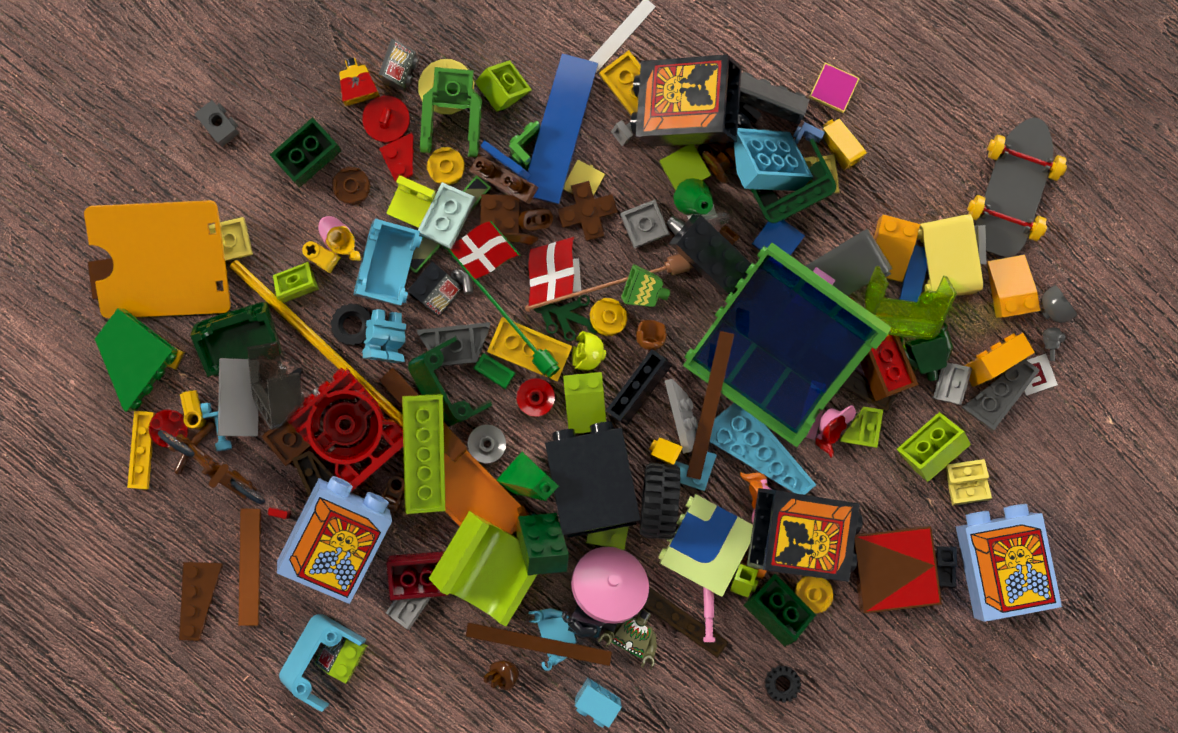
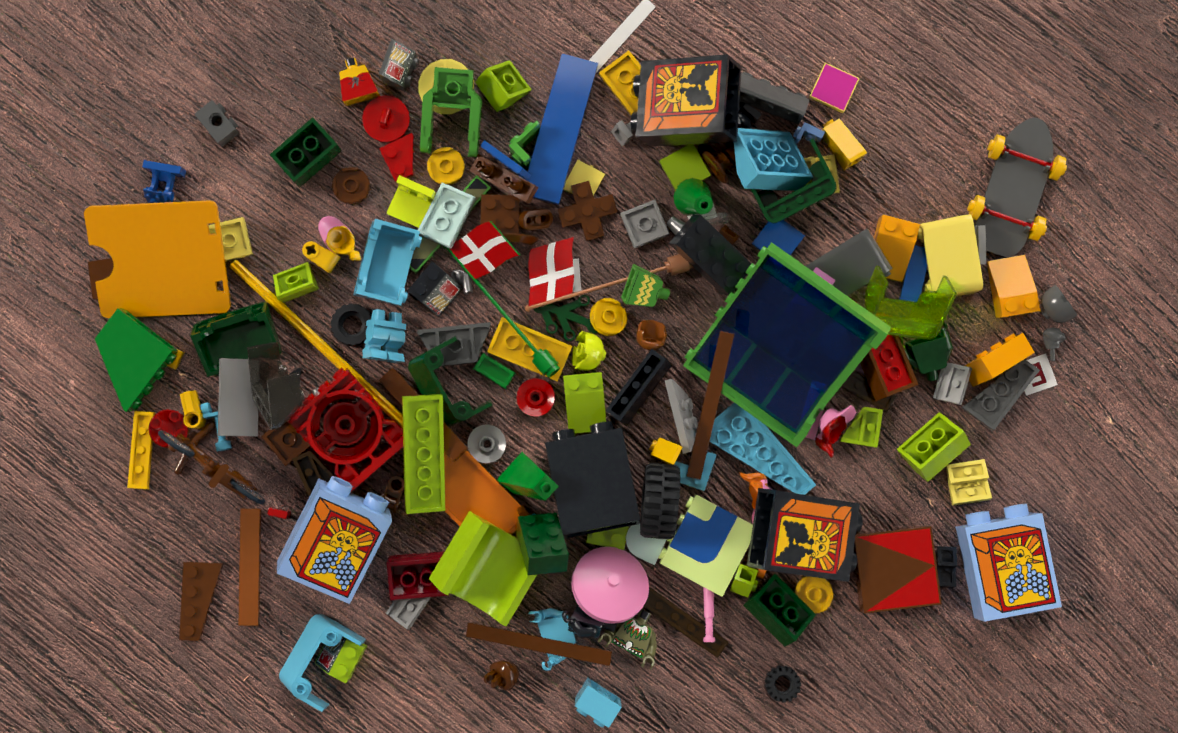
(163, 173): none -> blue tile
(642, 547): none -> light aqua tile

